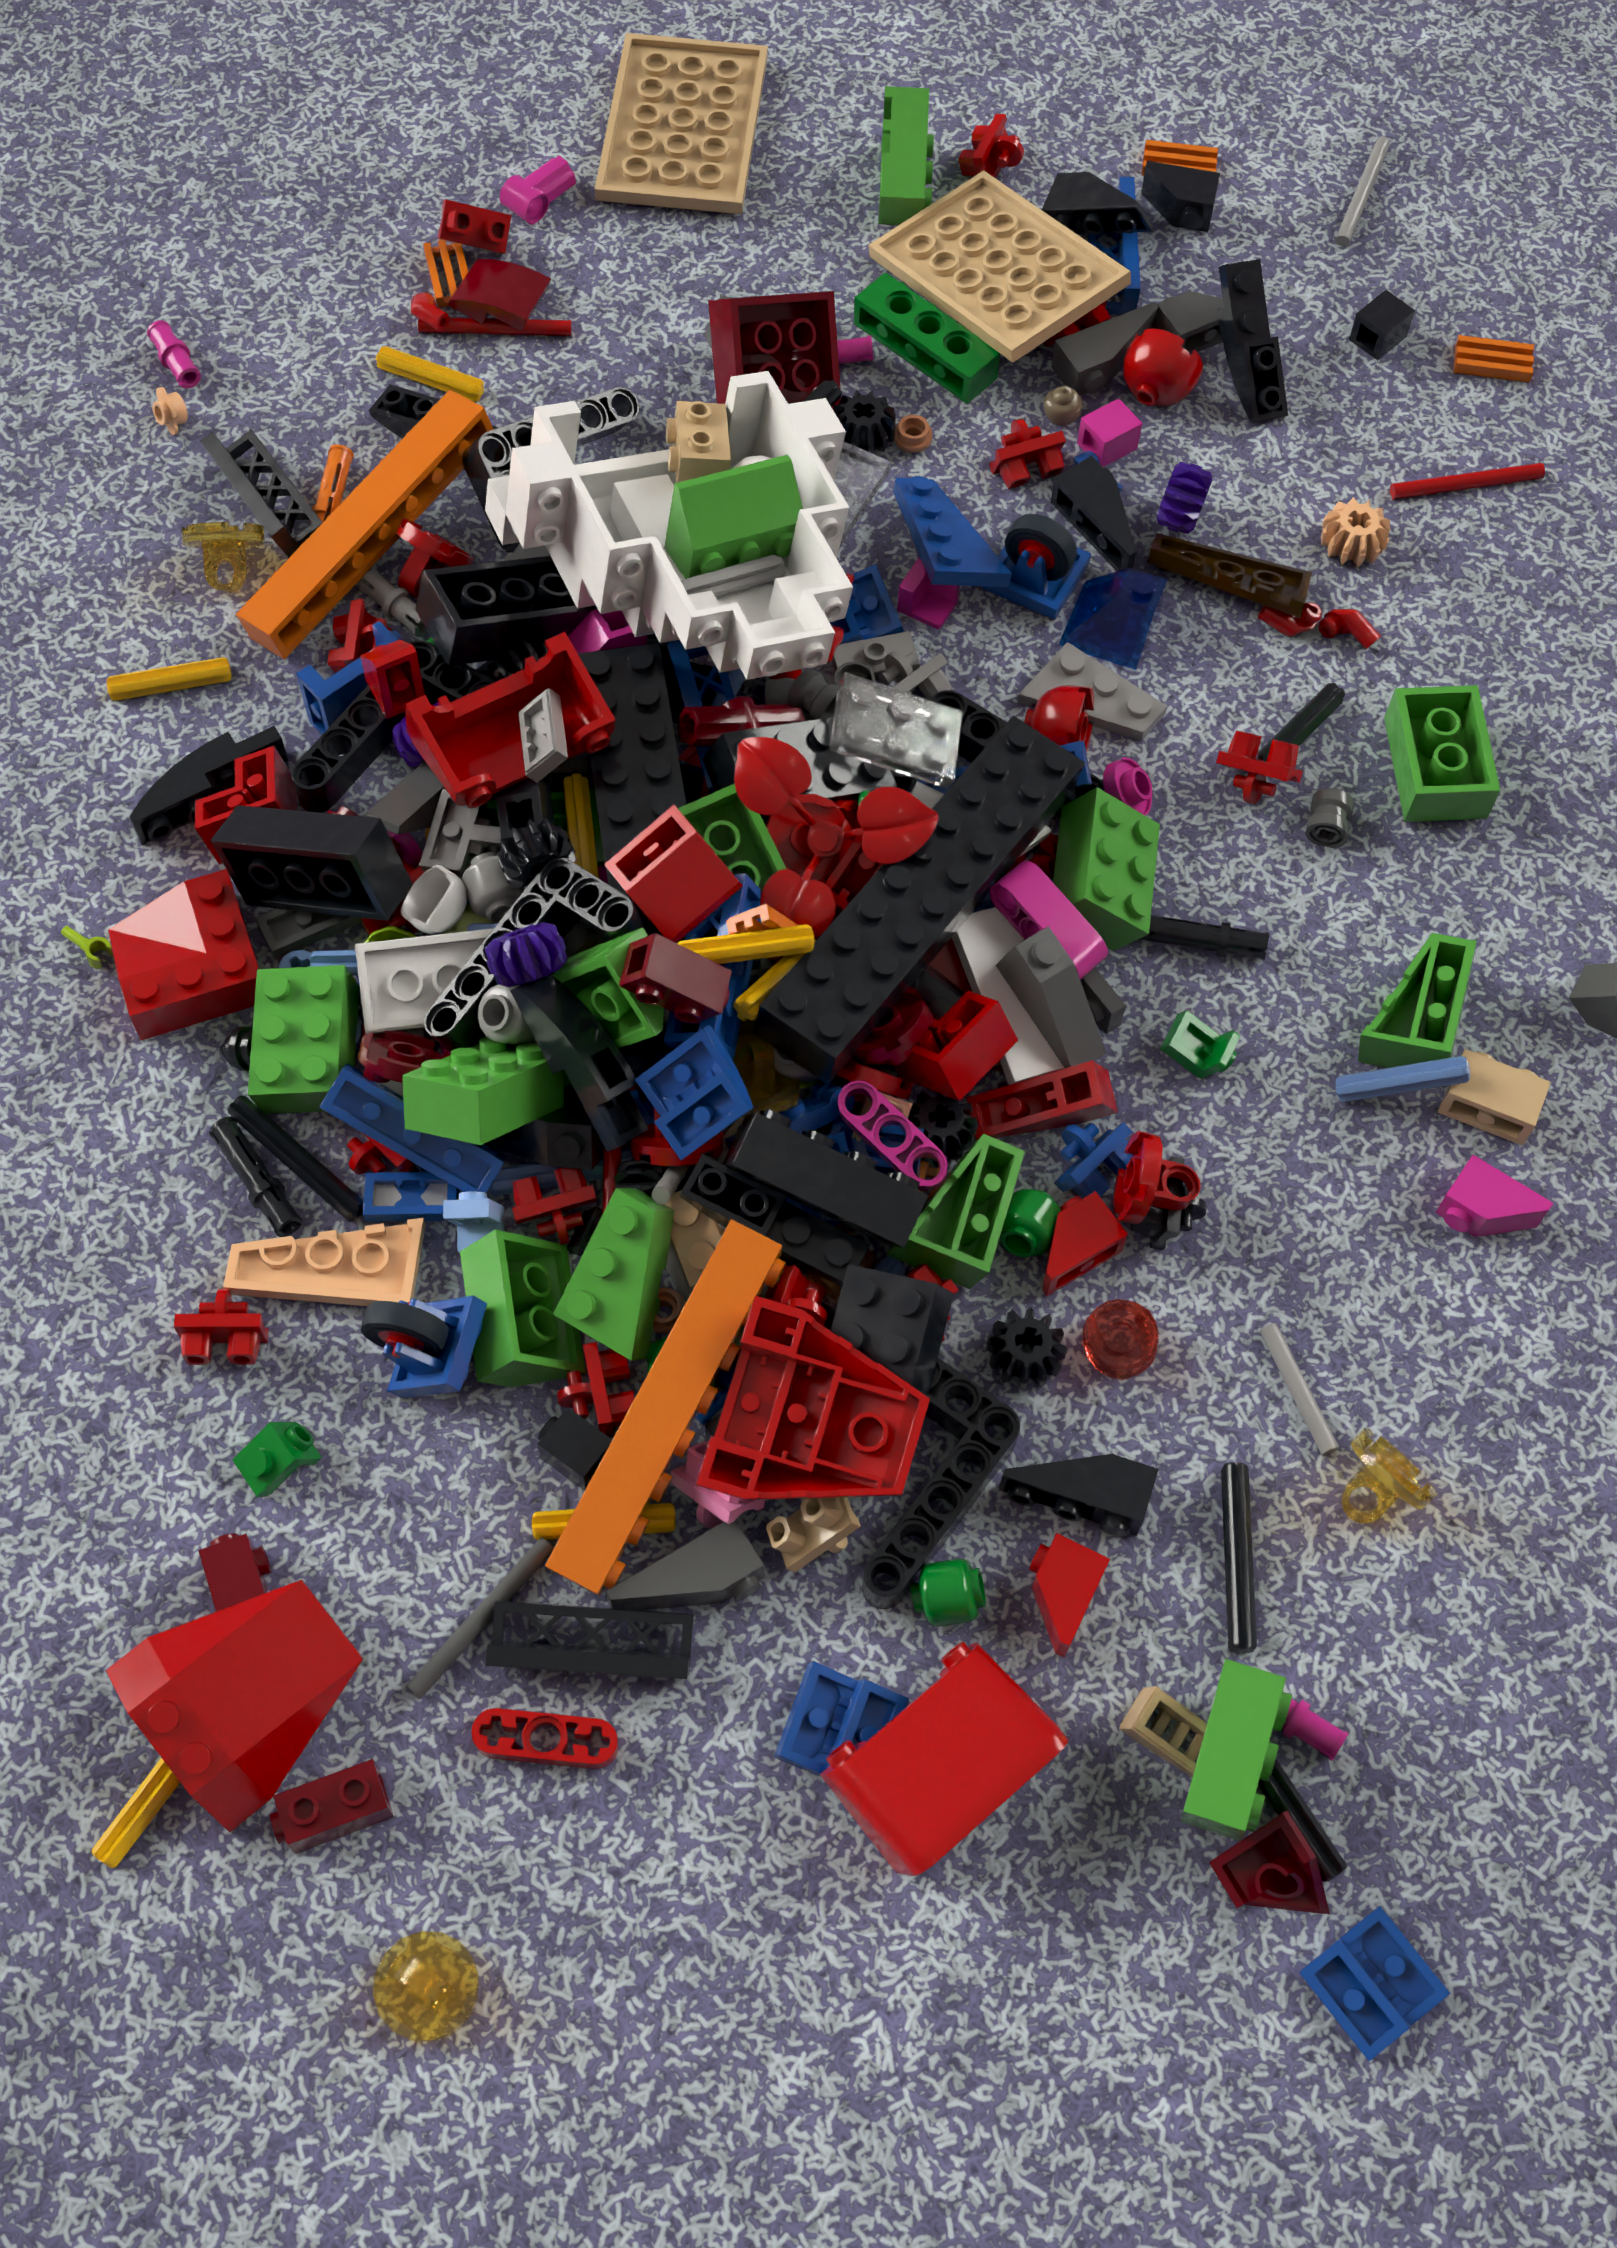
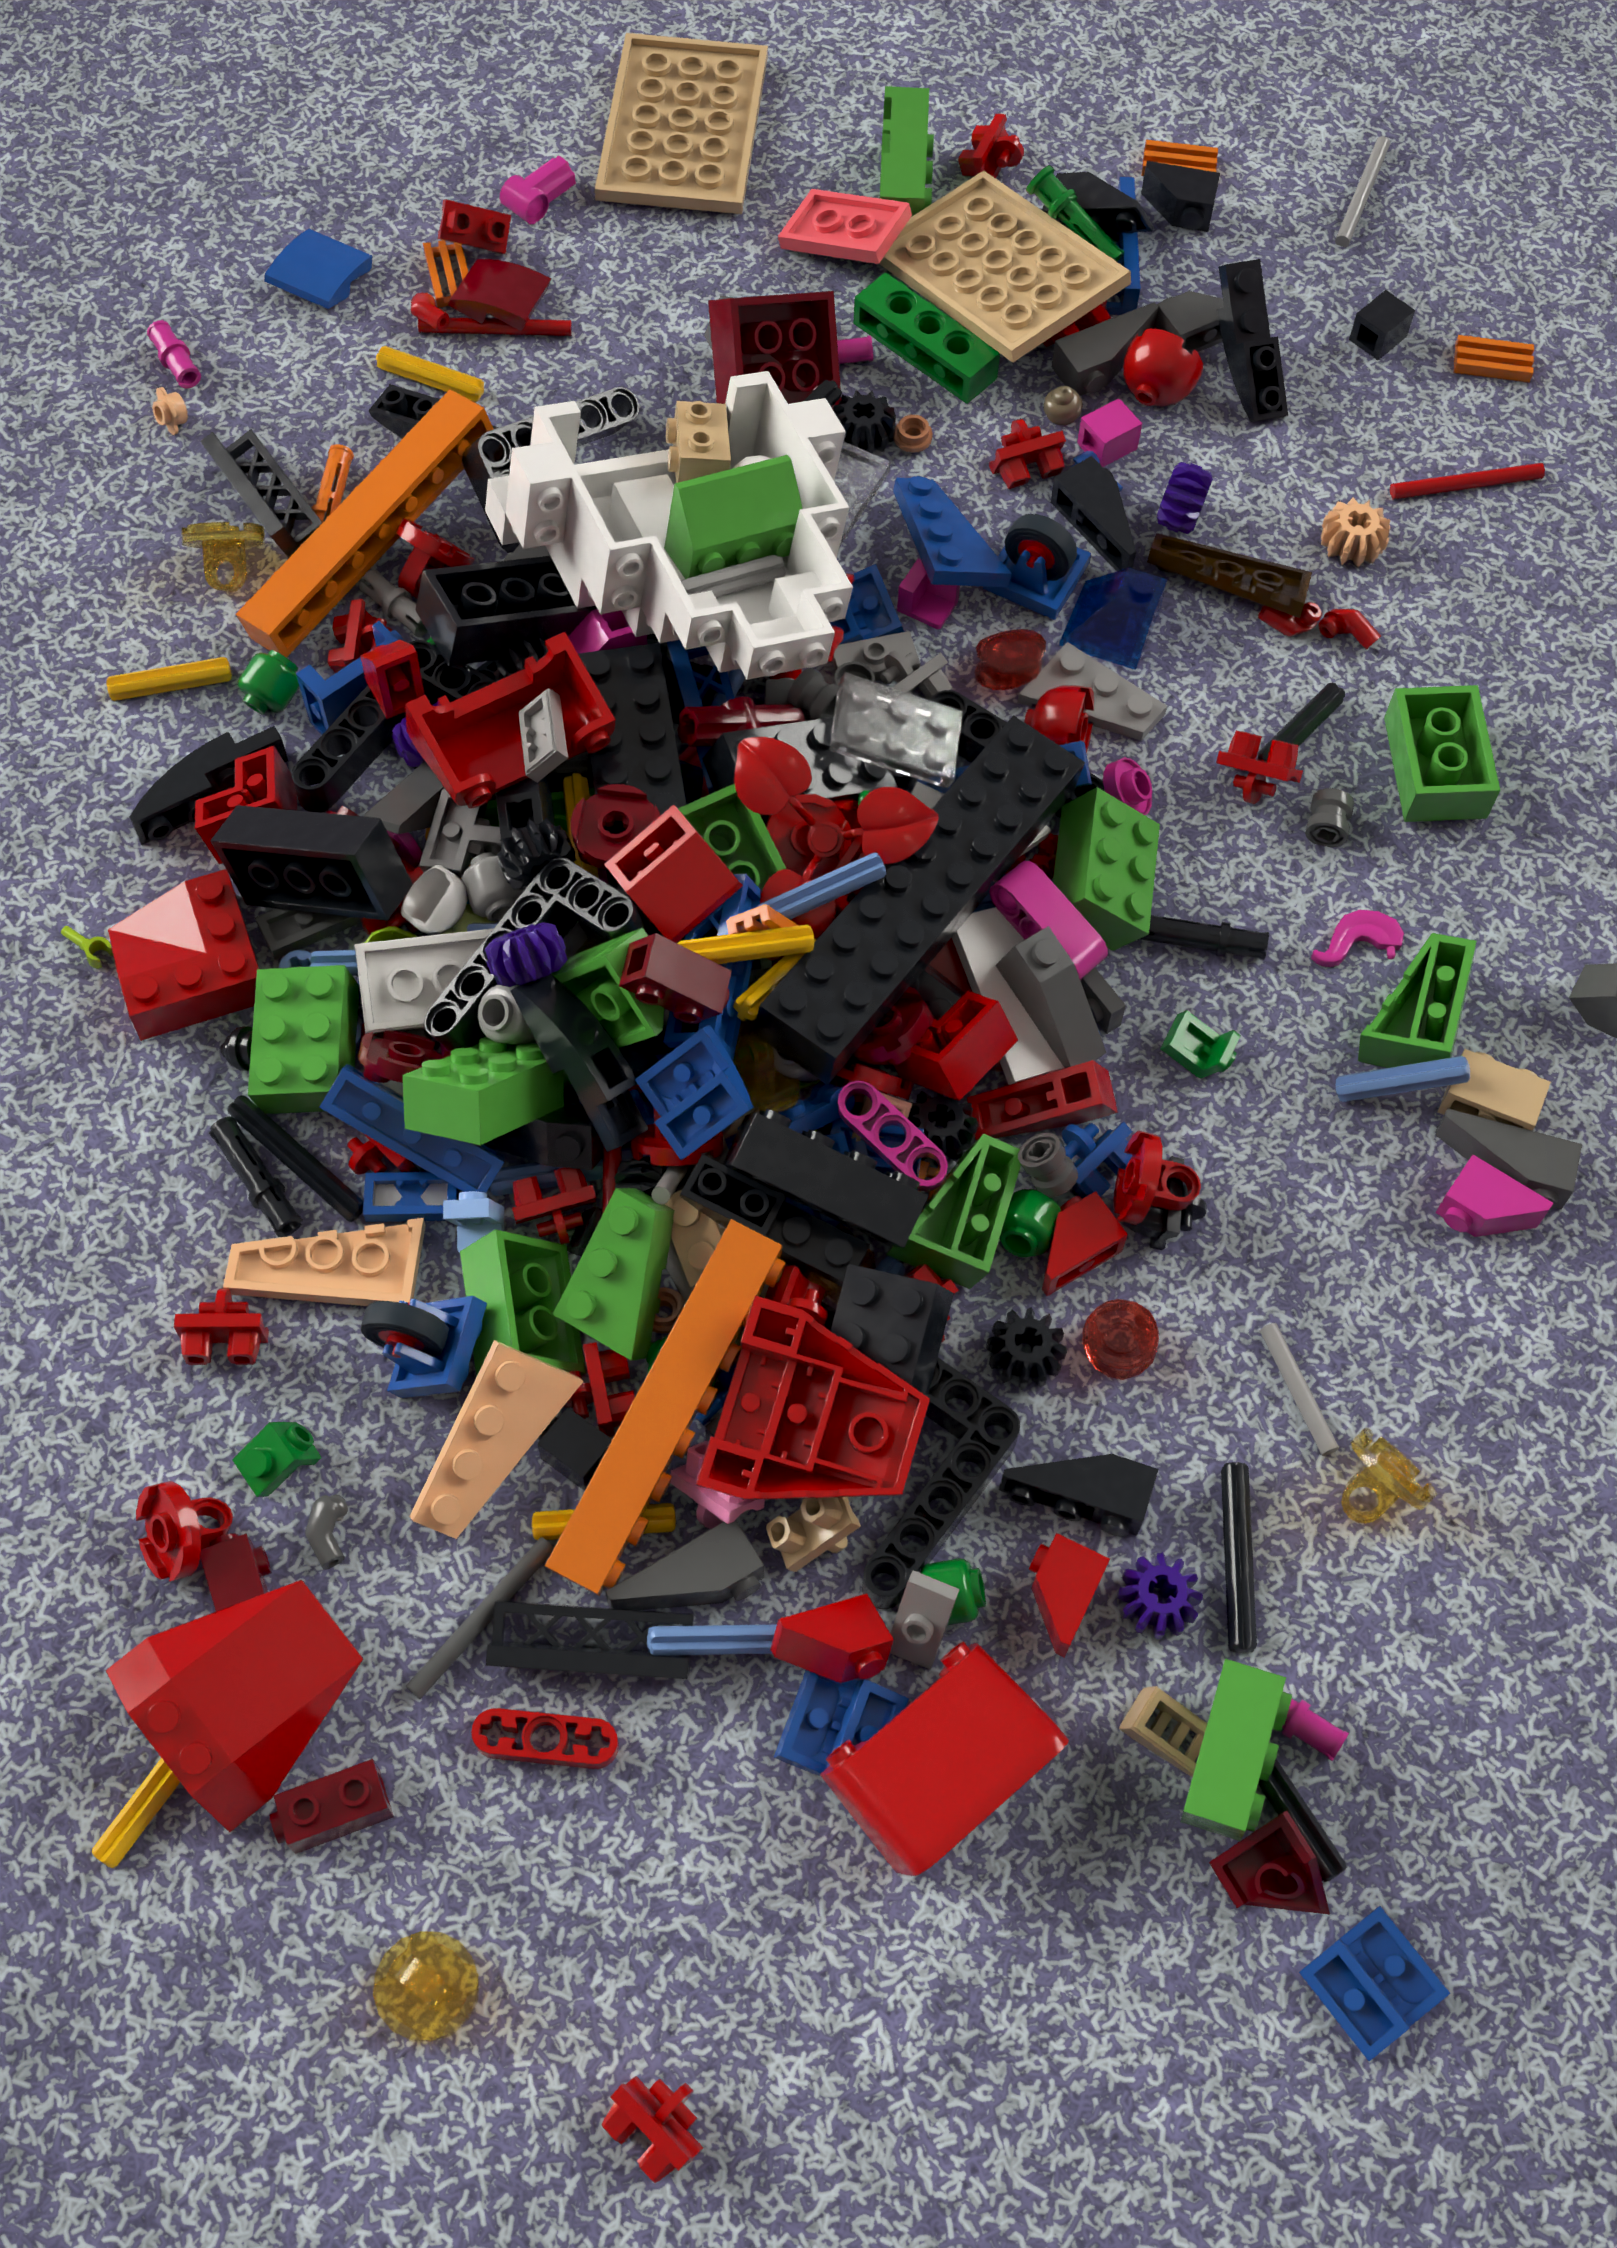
(174, 1531): none -> red tile
(269, 682): none -> green head
(318, 268): none -> blue slope
(320, 1527): none -> dark grey arm
(494, 1429): none -> light nougat wing
(601, 810): none -> dark red plate
(661, 2118): none -> red hips
(710, 1639): none -> medium blue axle
(829, 886): none -> medium blue axle
(835, 1640): none -> red slope
(845, 226): none -> coral plate
(922, 1619): none -> light grey plate
(1009, 659): none -> clear red piece
(1048, 1165): none -> dark grey wheel
(1063, 206): none -> green pin
(1145, 1603): none -> dark purple gear
(1357, 926): none -> dark pink piece
(1532, 1158): none -> dark grey slope

